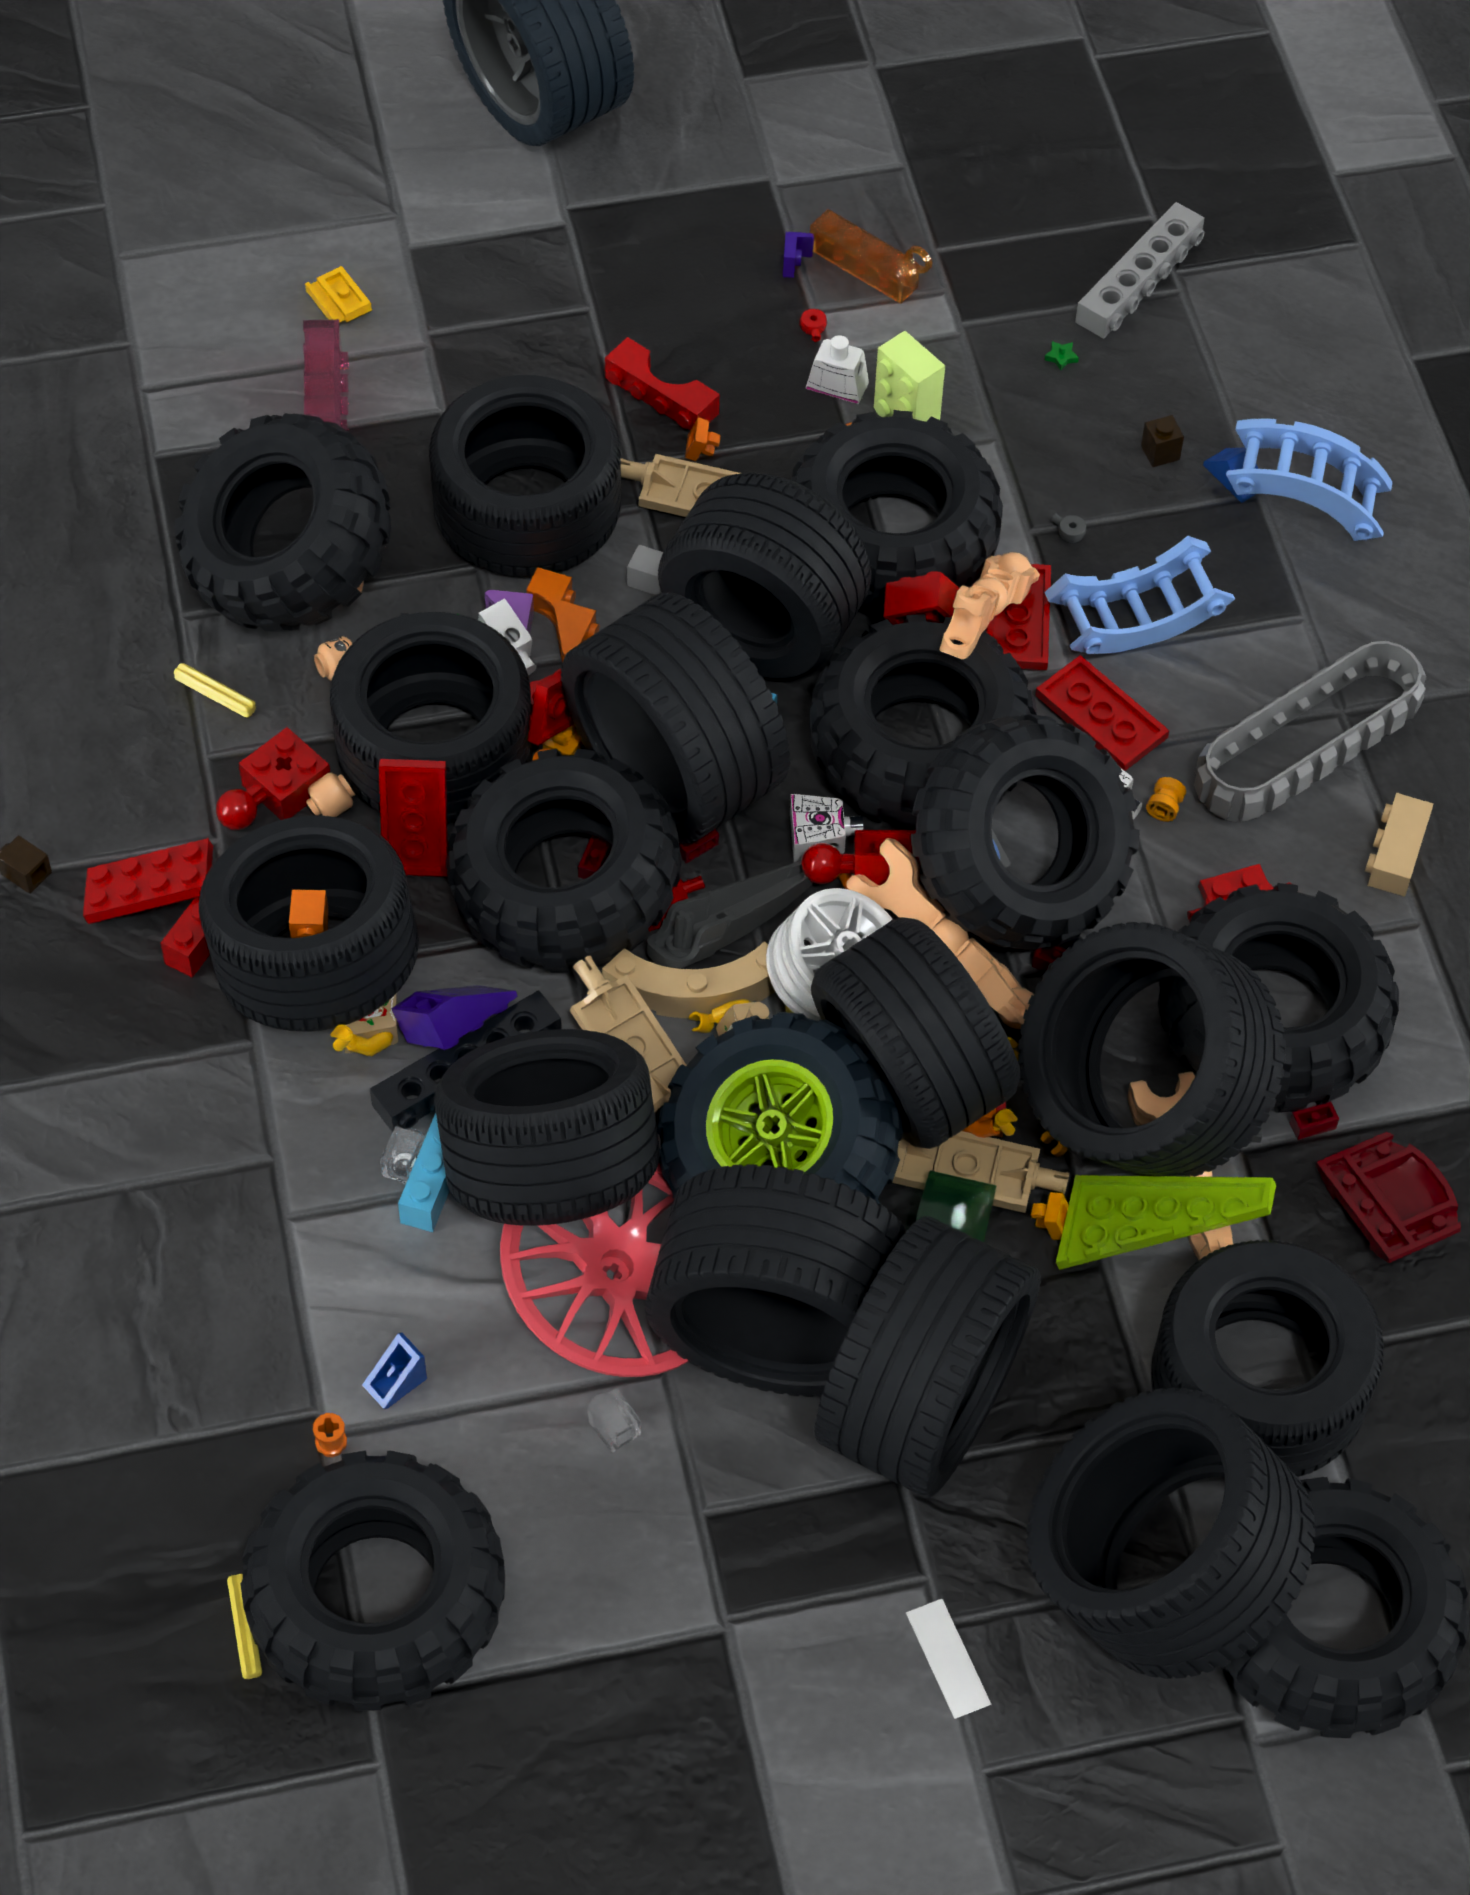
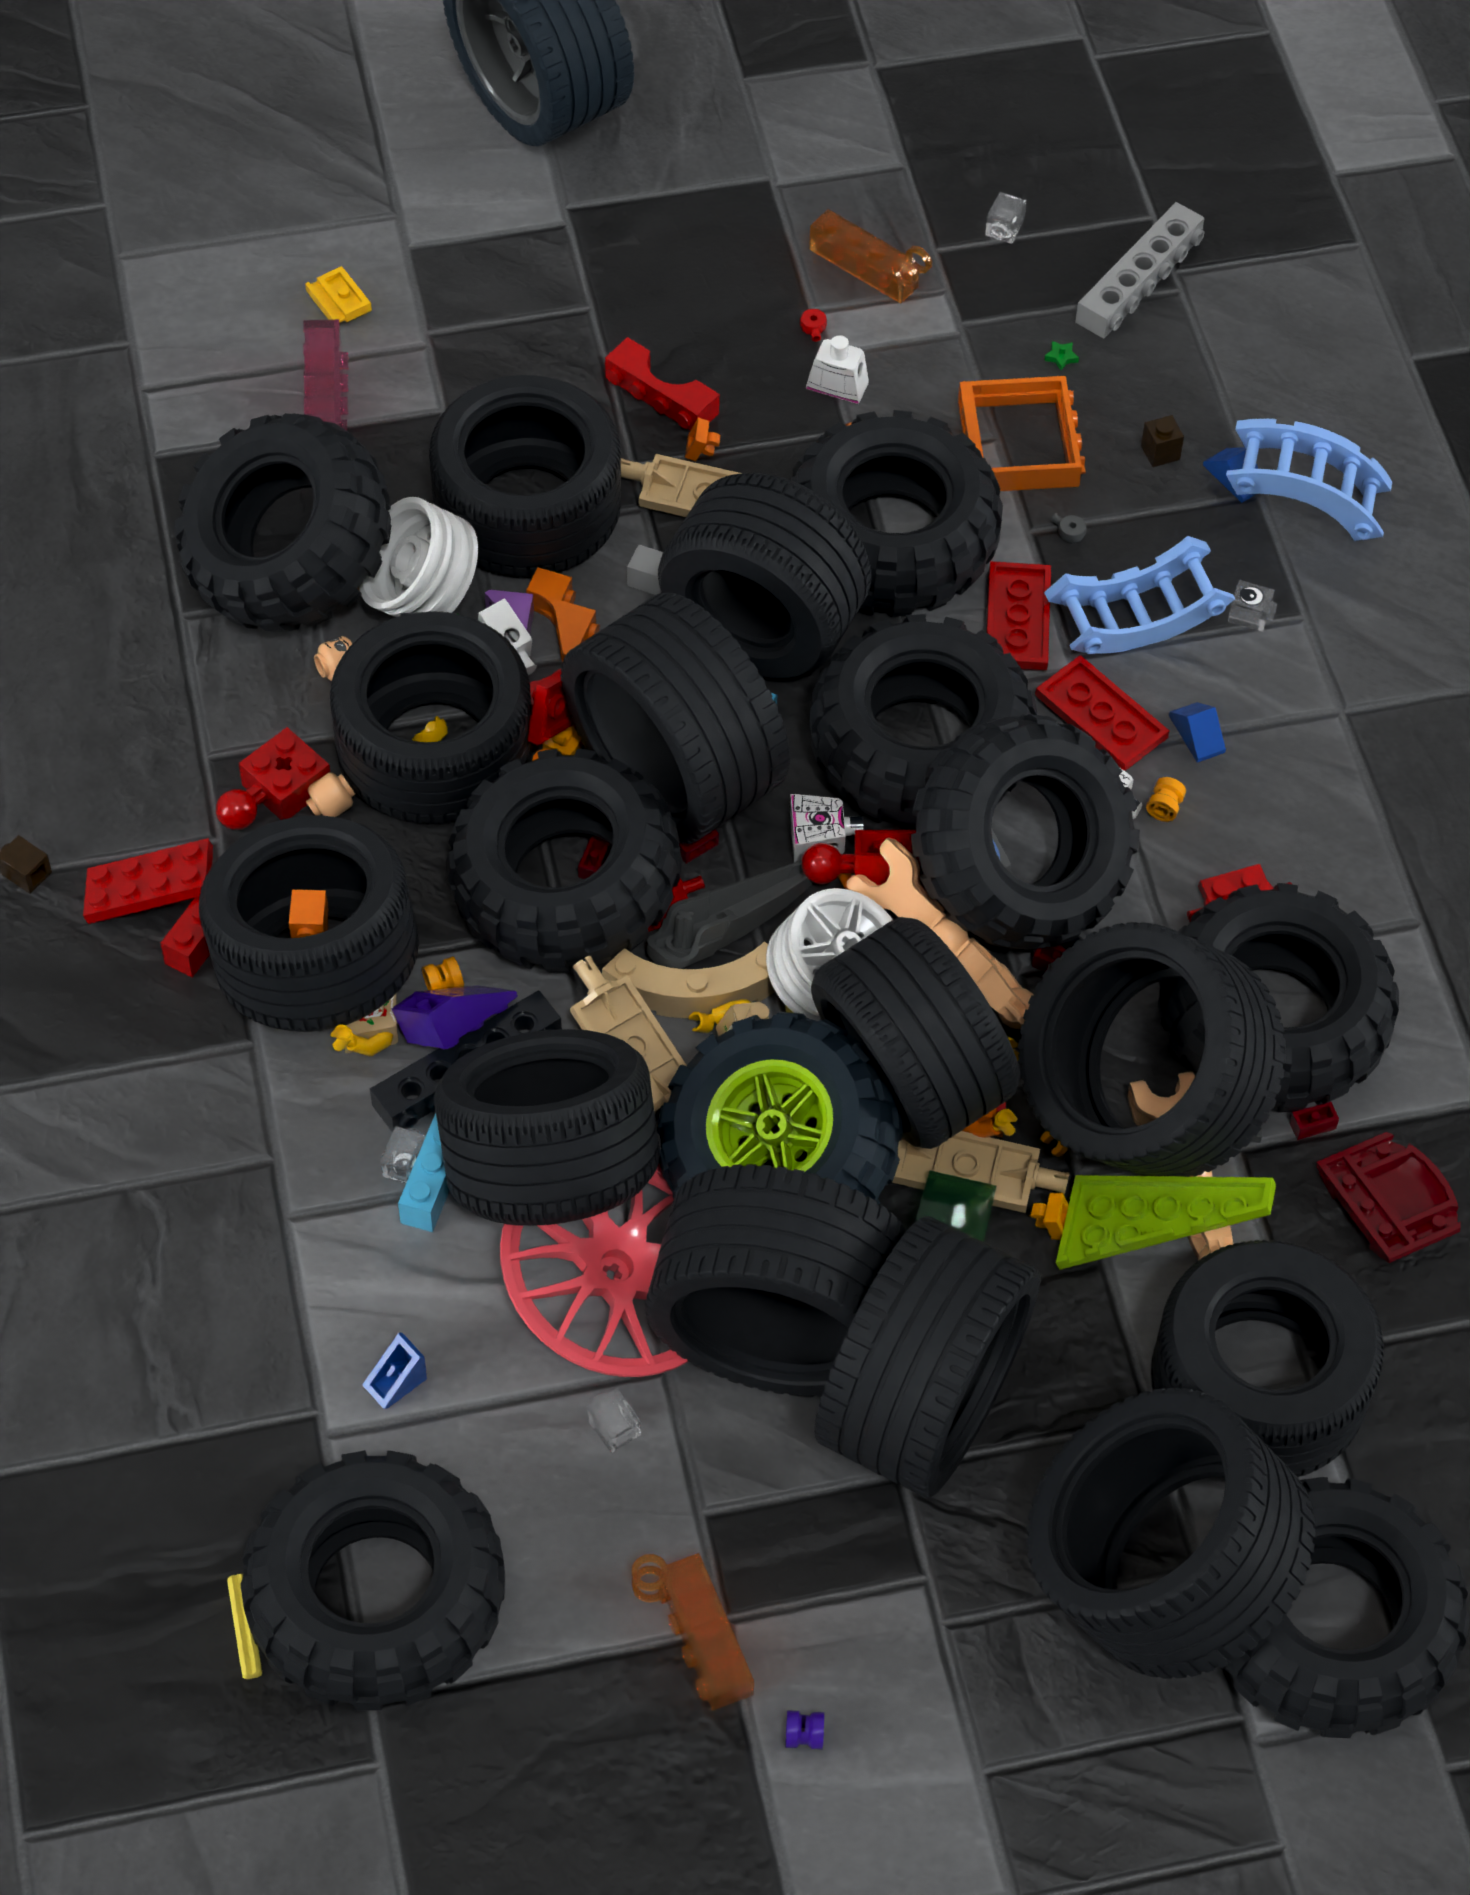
(214, 690): light yellow axle -> none
(327, 1424): orange bush -> none
(415, 813): red plate -> none
(425, 563): none -> white wheel
(433, 732): none -> yellow plate
(443, 975): none -> light orange wheel
(702, 1625): none -> clear orange hinge
(796, 246): dark purple bracket -> none
(813, 1732): none -> dark purple wheel
(908, 379): yellowish green brick -> none
(925, 594): red brick -> none
(948, 1658): white sticker -> none
(1002, 582): light nougat piece -> none
(1005, 217): none -> clear brick
(1021, 392): none -> orange window
(1200, 730): none -> blue slope
(1252, 606): none -> clear brick
(1372, 659): light grey piece -> none
(1398, 844): tan brick -> none

